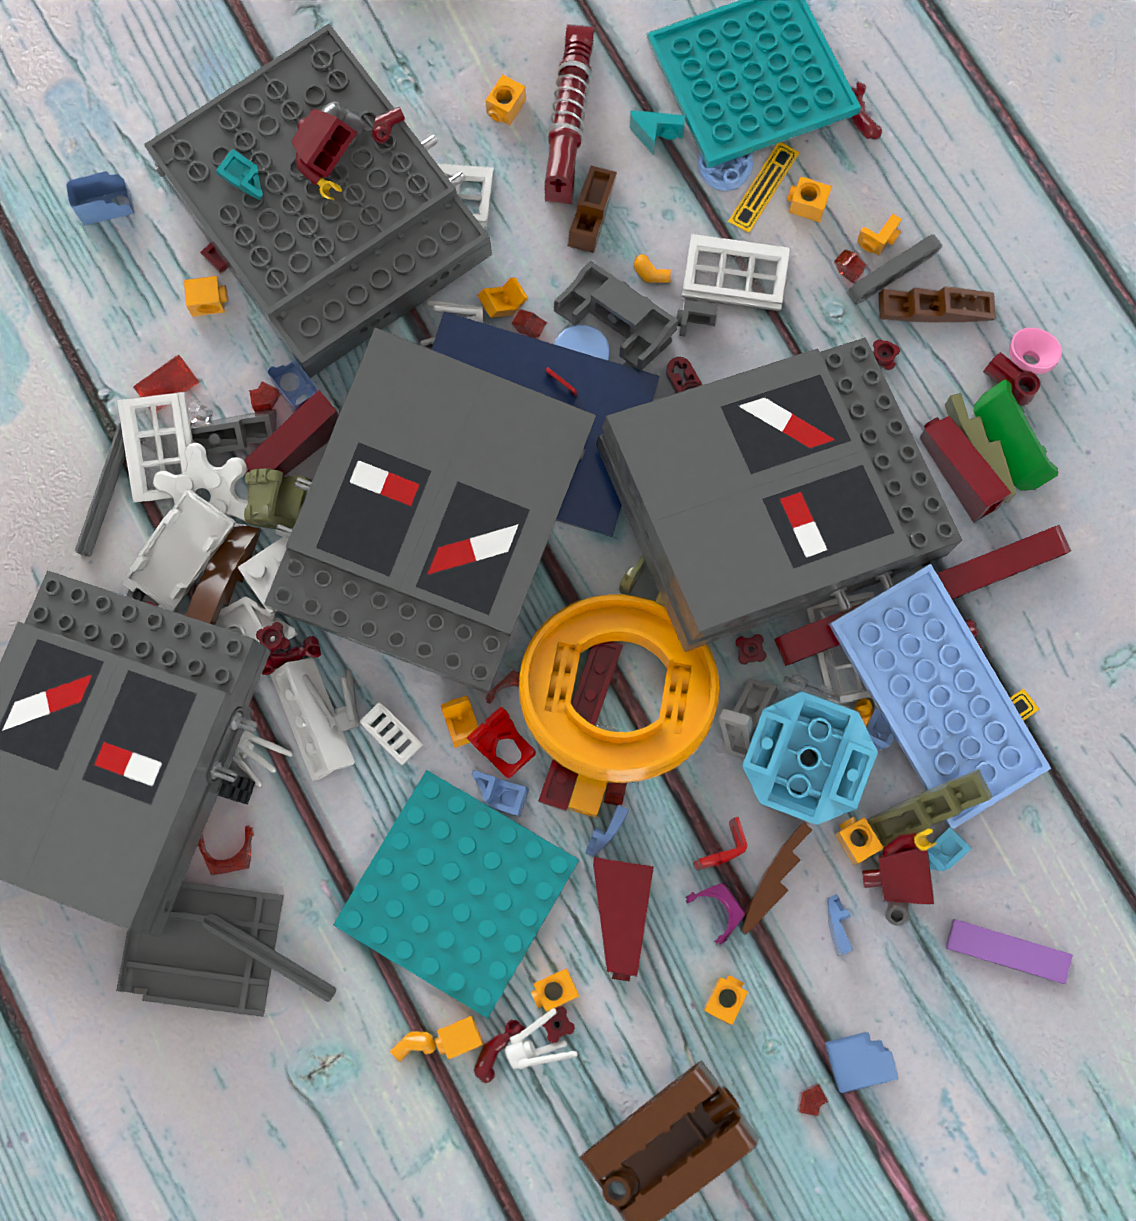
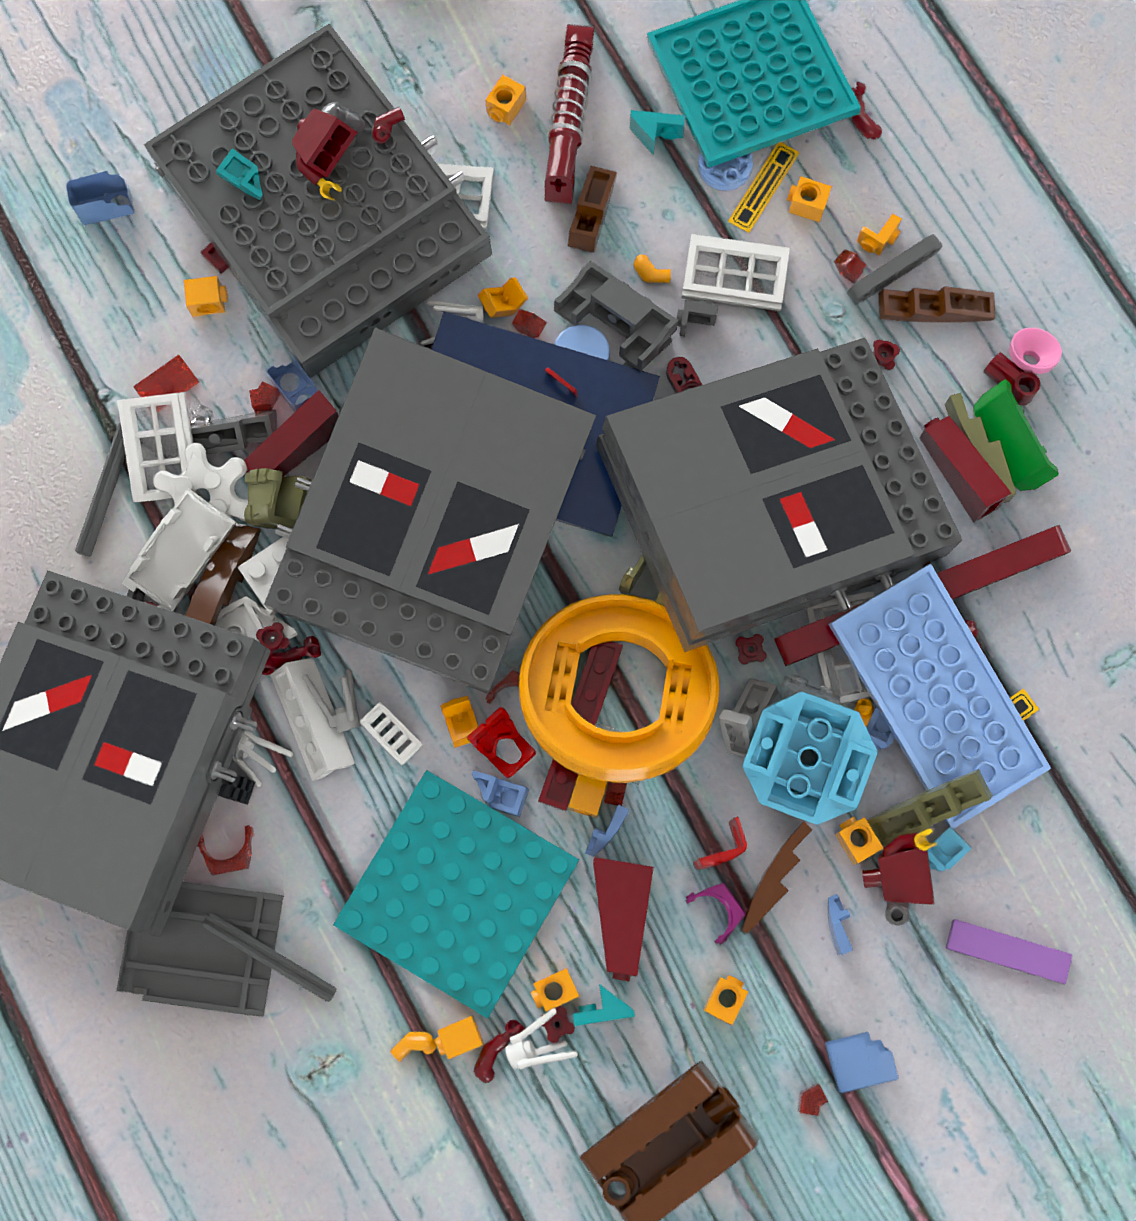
(612, 1010): none -> teal slope

